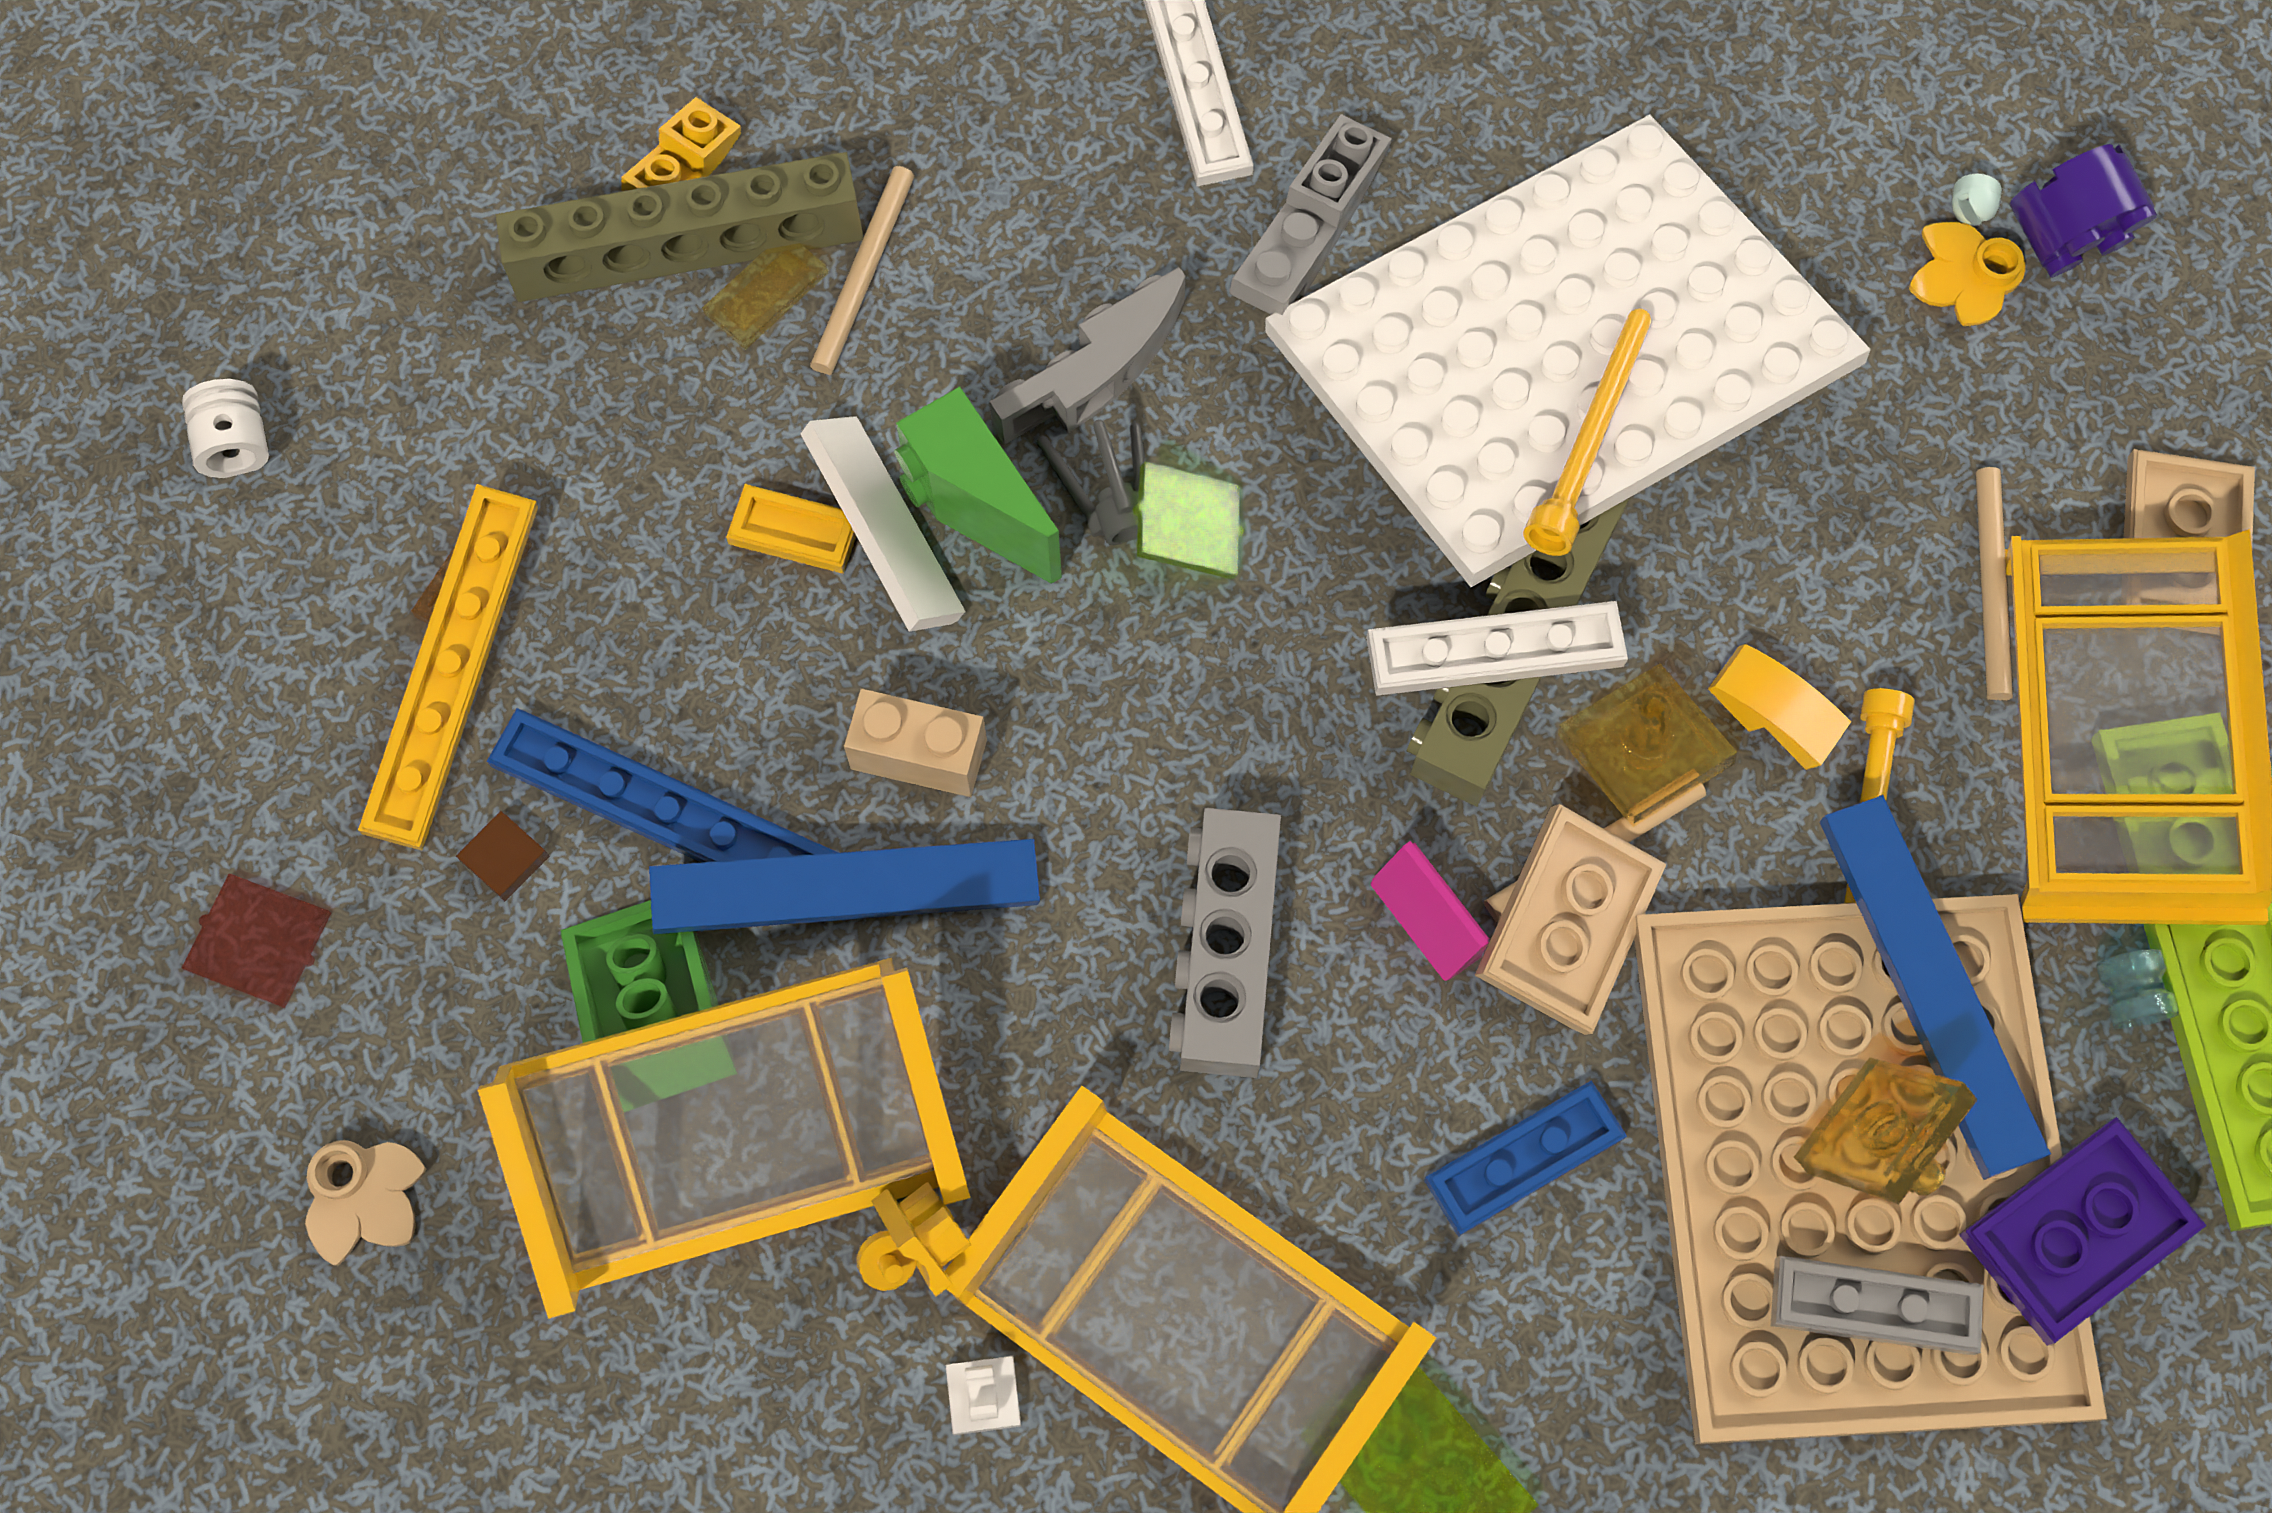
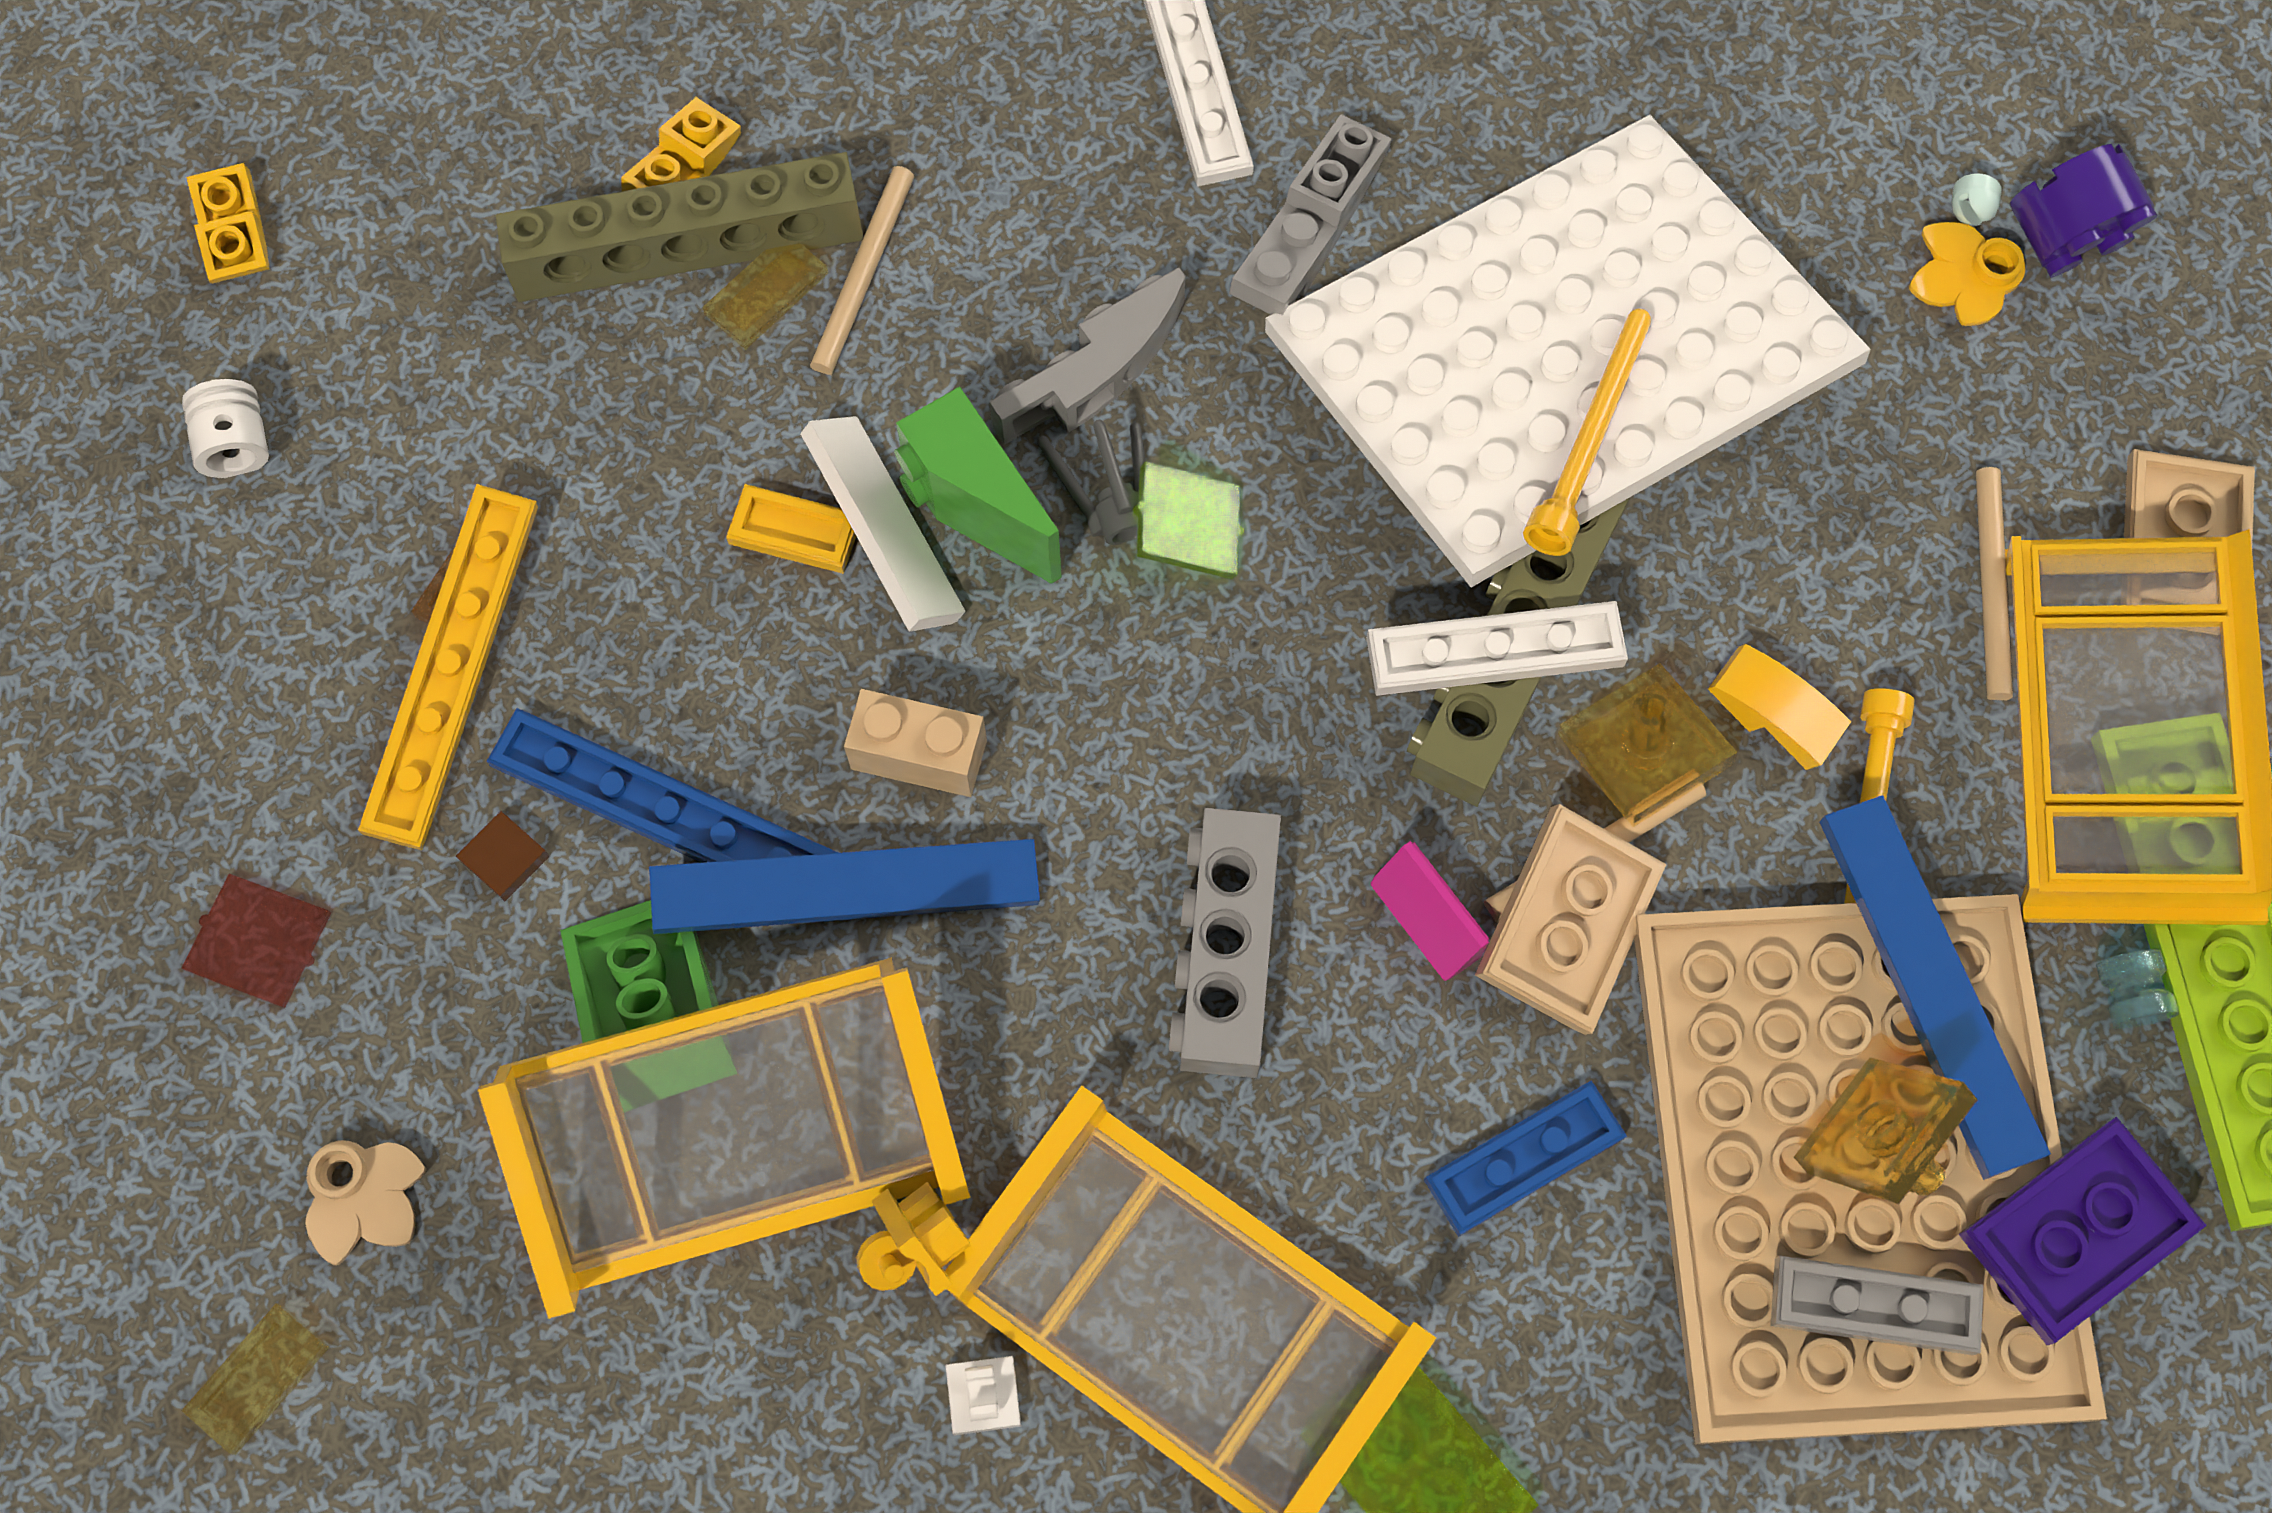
(228, 223): none -> yellow slope
(255, 1379): none -> clear yellow tile

